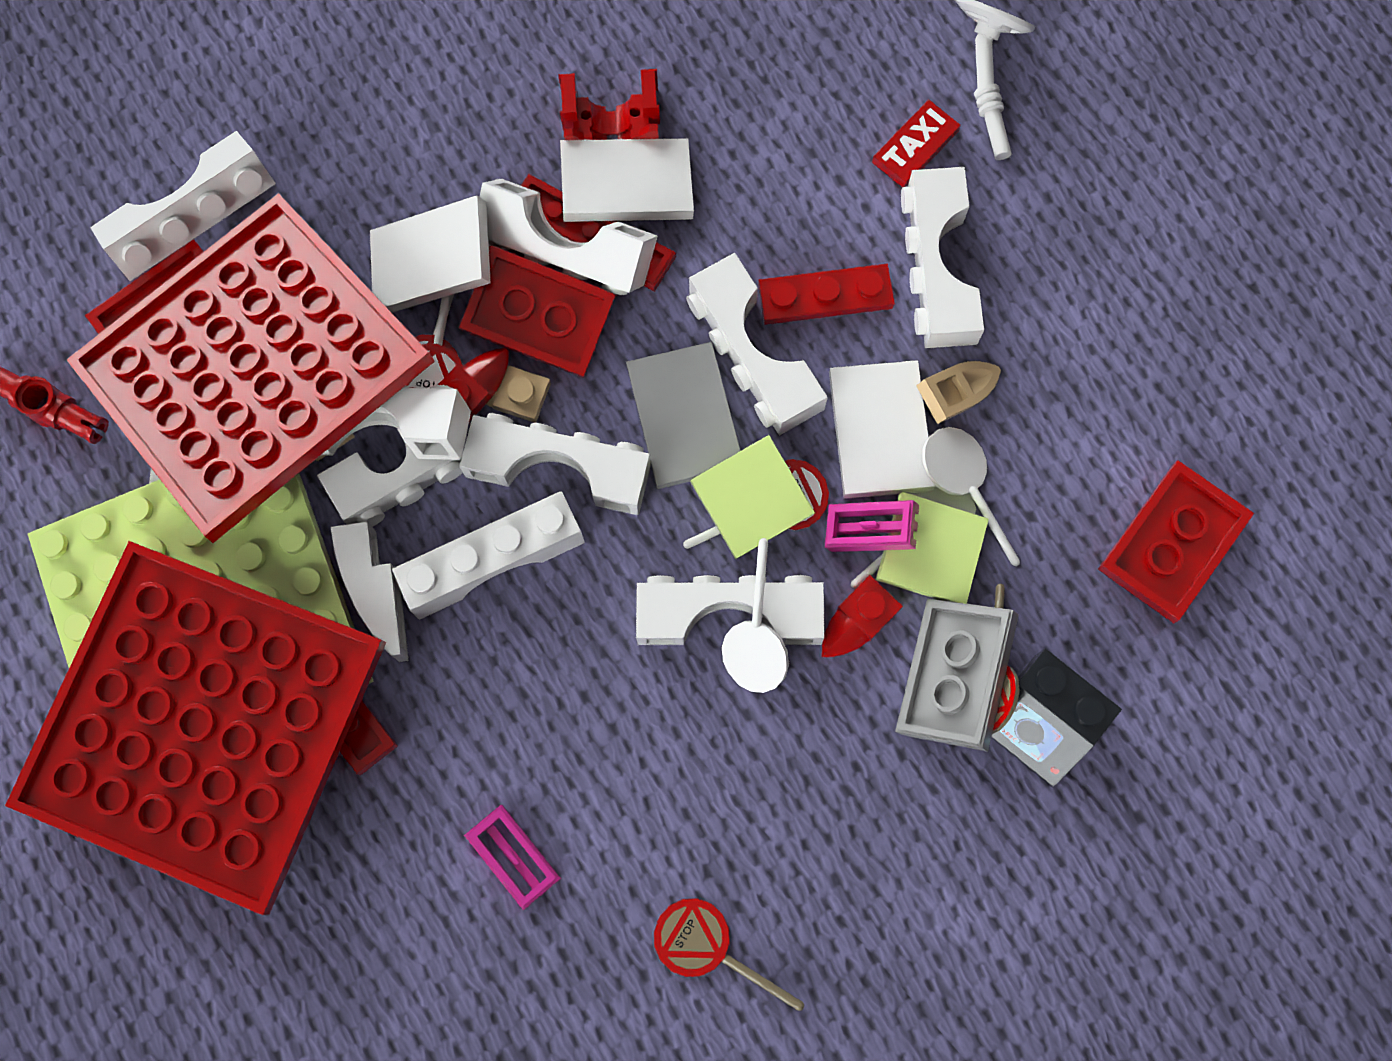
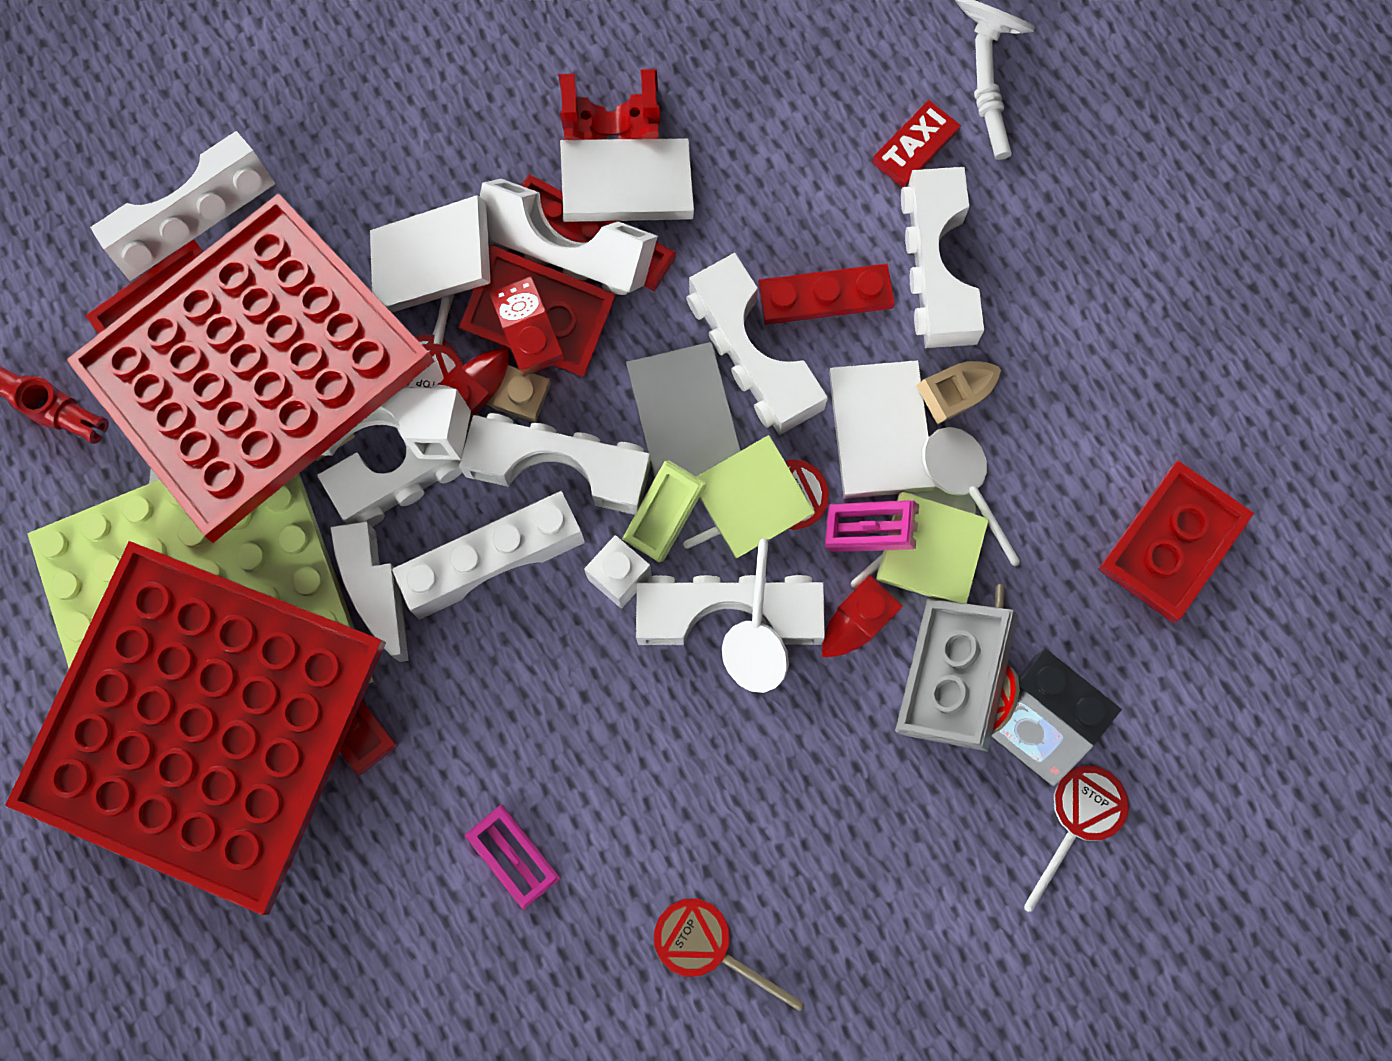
(527, 326): none -> red slope
(618, 571): none -> white brick
(664, 511): none -> yellowish green tile
(1089, 807): none -> piece

